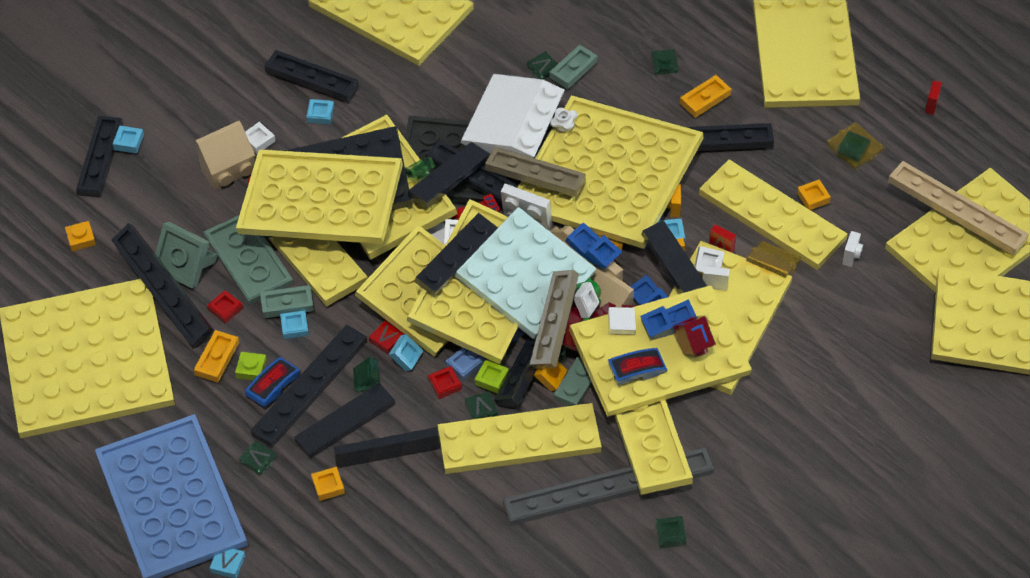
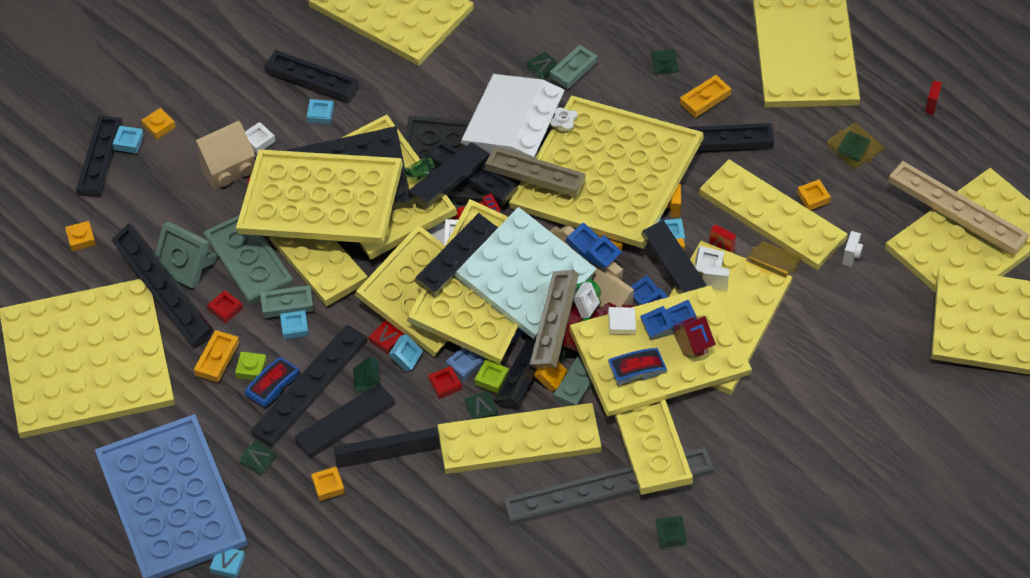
(158, 123): none -> light orange plate
(534, 205): white plate -> none

